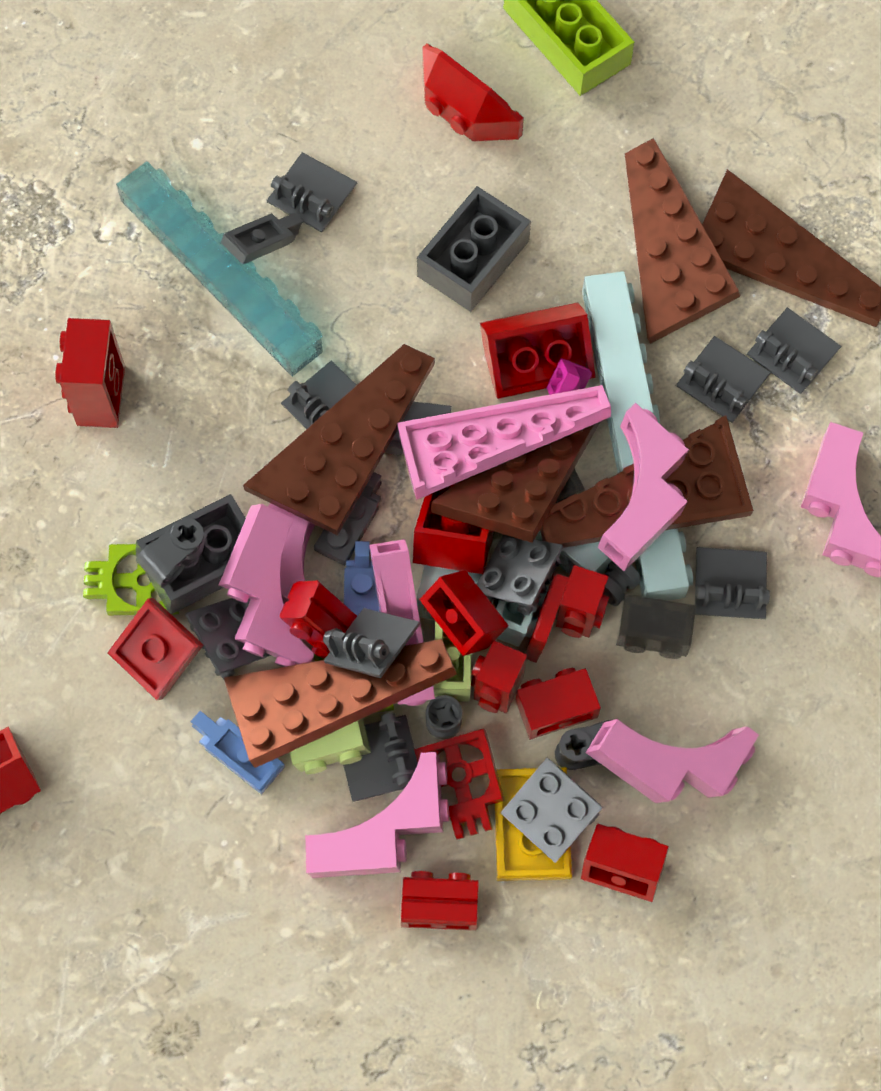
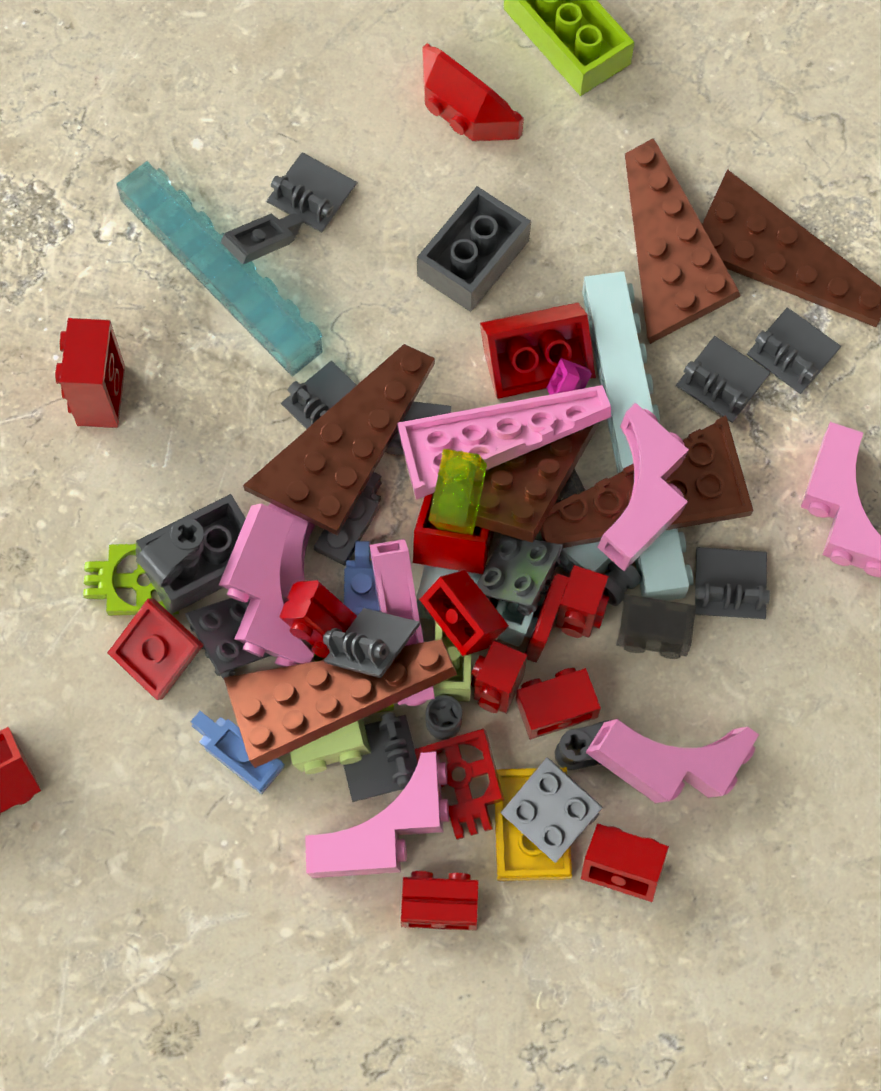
(458, 491): none -> clear neon green brick

